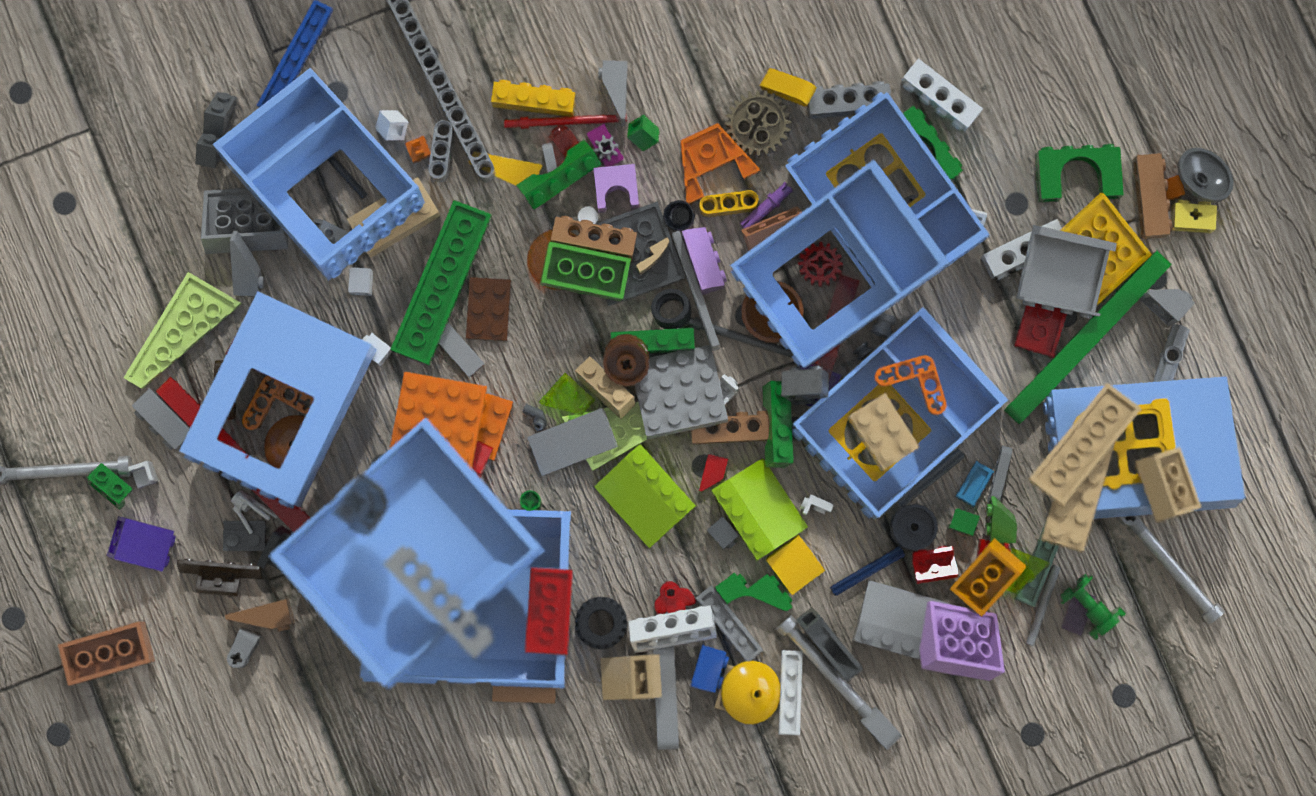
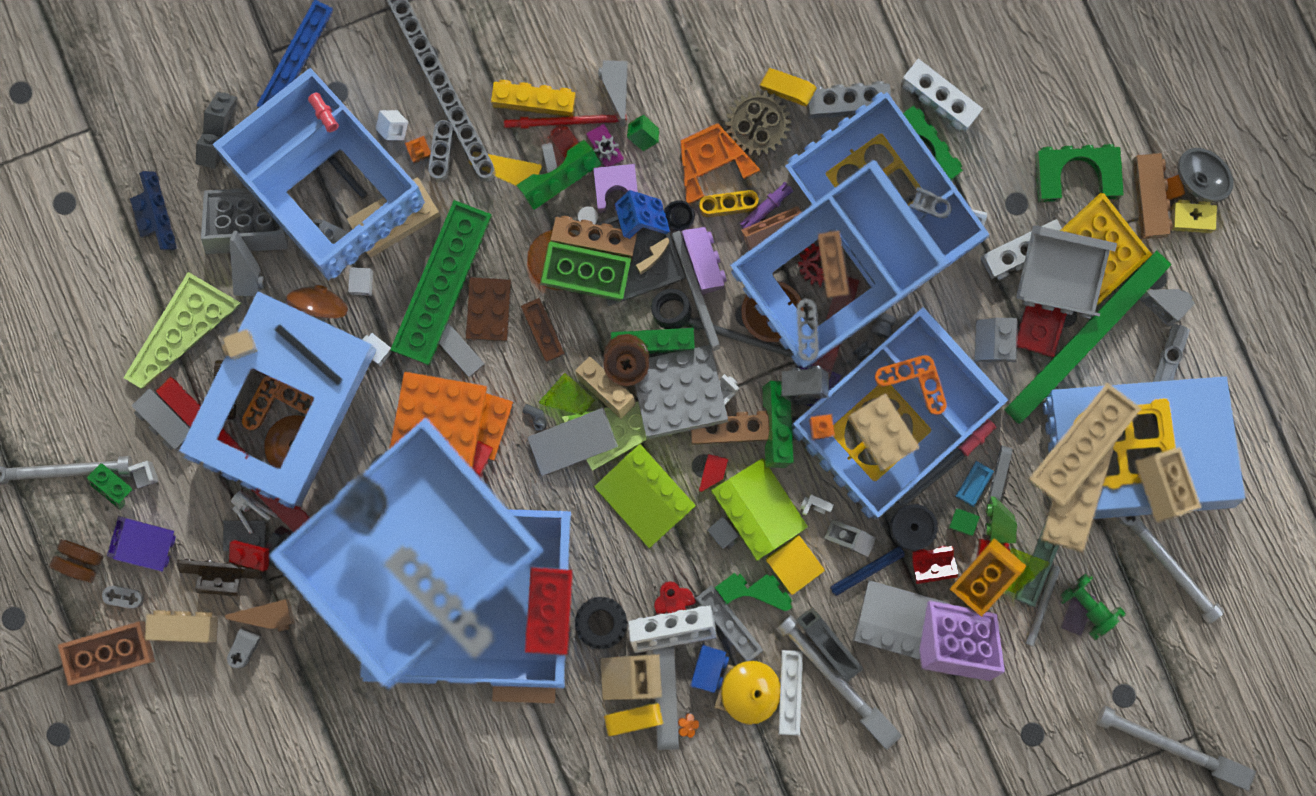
(75, 563): none -> reddish brown wheel
(123, 592): none -> light grey beam
(152, 213): none -> dark blue bracket
(181, 626): none -> tan brick
(239, 344): none -> tan brick
(249, 555): none -> red plate
(308, 354): none -> black bar
(317, 302): none -> dark orange dish
(323, 112): none -> coral pin
(530, 500): green wheel -> none
(542, 330): none -> reddish brown plate
(633, 719): none -> yellow beam
(639, 211): none -> blue bracket
(687, 726): none -> orange plant
(815, 345): none -> light grey beam
(821, 427): none -> orange brick
(833, 264): none -> medium nougat plate
(850, 538): none -> light grey slope
(929, 203): none -> light grey piece
(977, 437): none -> coral pin
(996, 340): none -> light grey slope
(1221, 768): none -> flat silver piece

